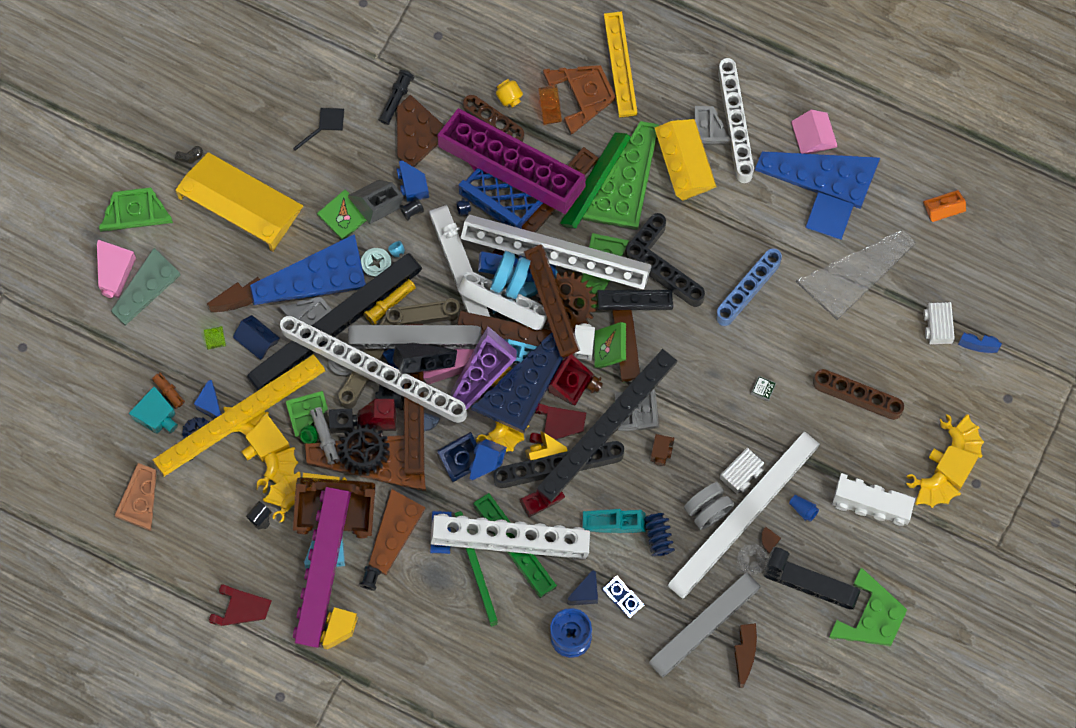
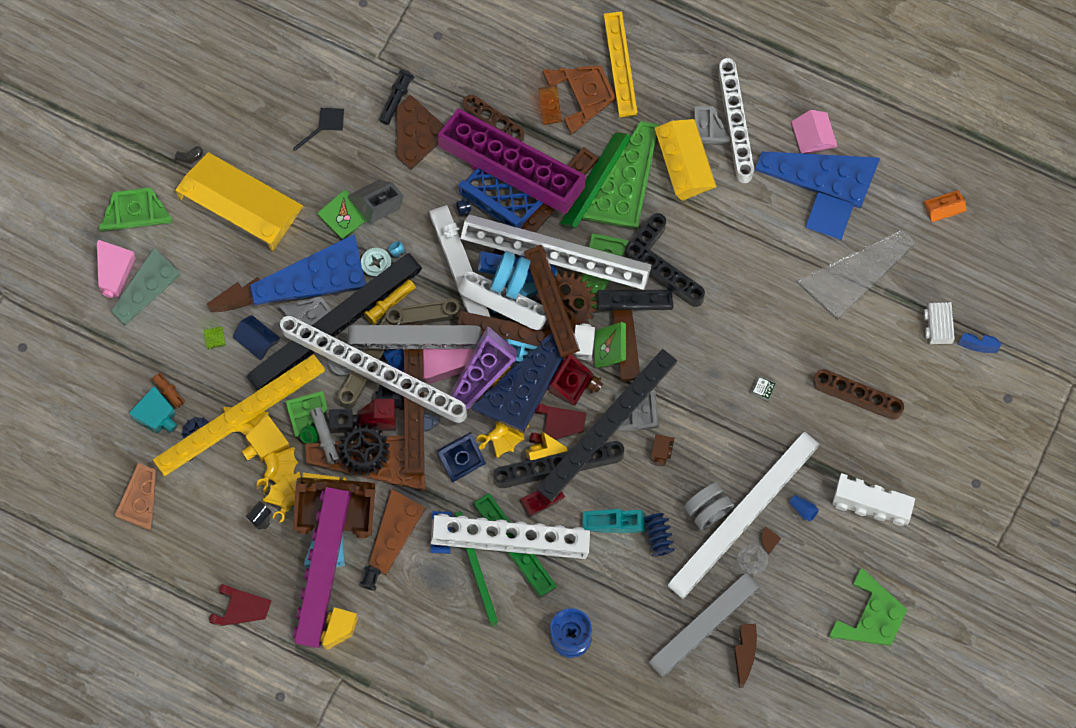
(207, 401): blue slope -> none
(411, 208): black bush -> none
(413, 182): blue slope -> none
(422, 357): black slope -> none
(487, 458): blue slope -> none
(509, 93): yellow head -> none
(586, 592): dark blue slope -> none
(622, 597): slope -> none
(742, 471): white brick -> none
(753, 279): medium blue beam -> none
(808, 581): black beam -> none
(952, 465): yellow torso -> none

